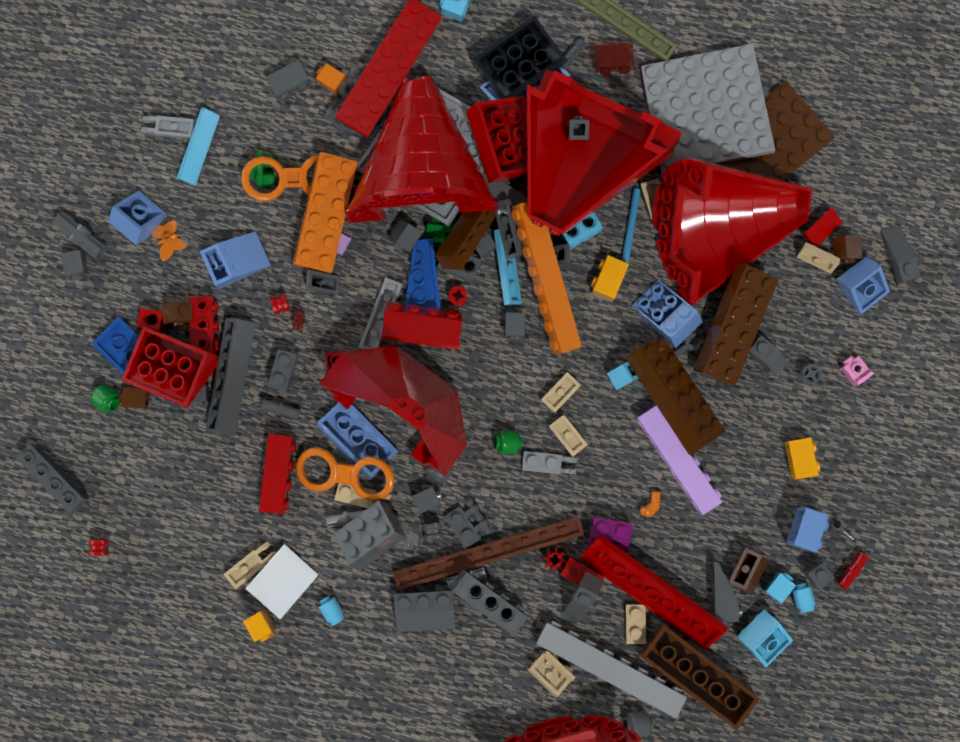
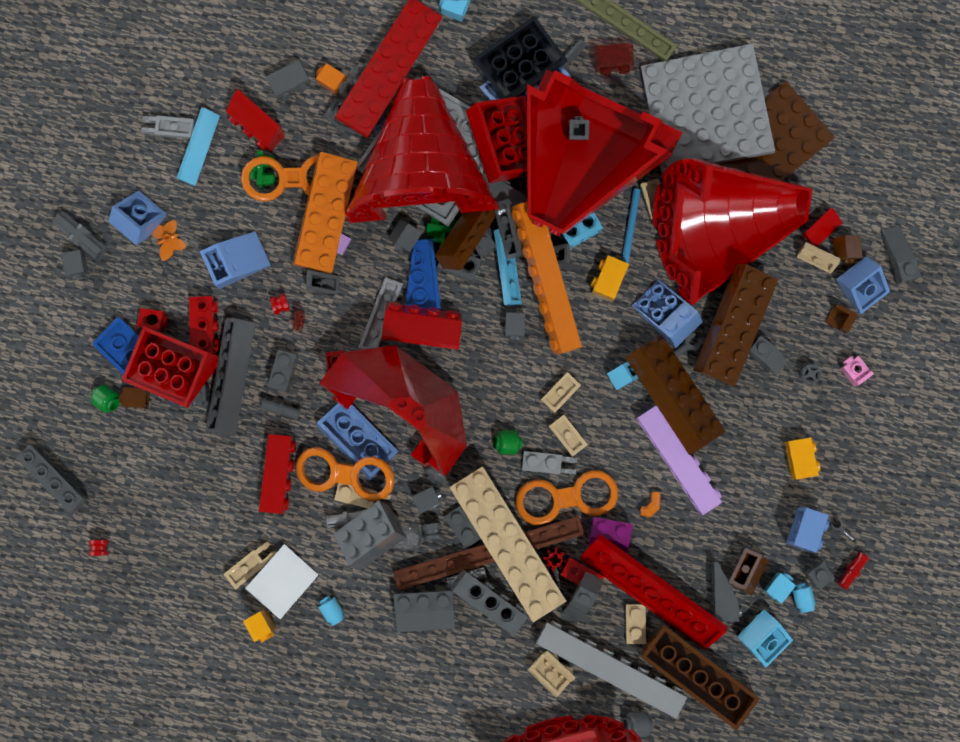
(177, 313): reddish brown brick -> none
(254, 122): none -> red slope
(457, 300): red wheel -> none
(507, 544): none -> tan brick
(567, 497): none -> orange bar
(841, 318): none -> reddish brown panel

